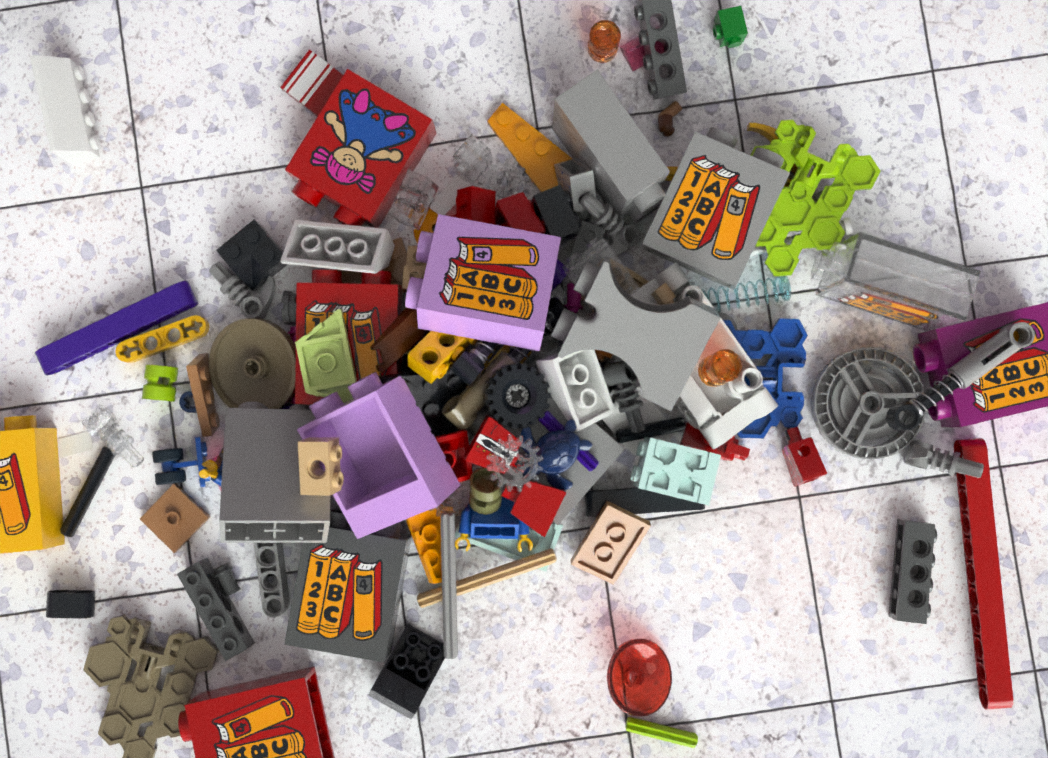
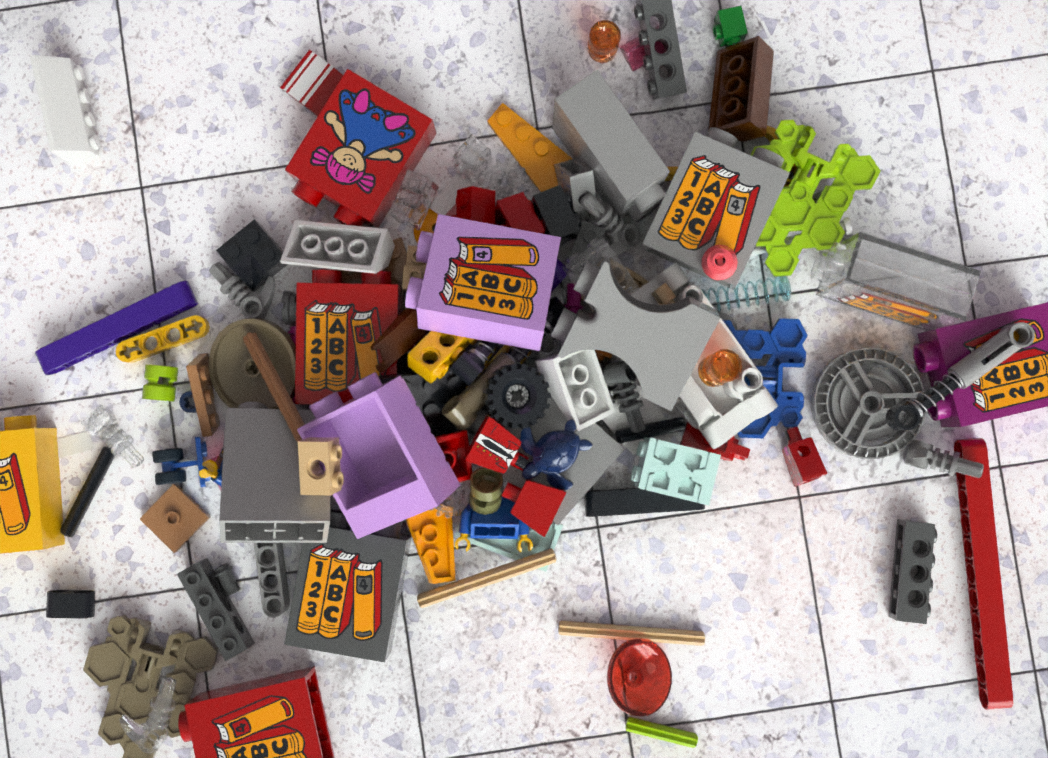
(156, 722): none -> clear piece
(274, 384): none -> medium nougat axle
(327, 358): yellowish green wing -> none
(408, 672): black slope -> none
(449, 595): light grey axle -> none
(517, 474): clear gear -> none
(584, 457): dark purple axle -> none
(610, 542): plate -> none
(626, 632): none -> tan axle
(665, 119): reddish brown arm -> none
(720, 270): none -> coral cone
(742, 89): none -> reddish brown slope

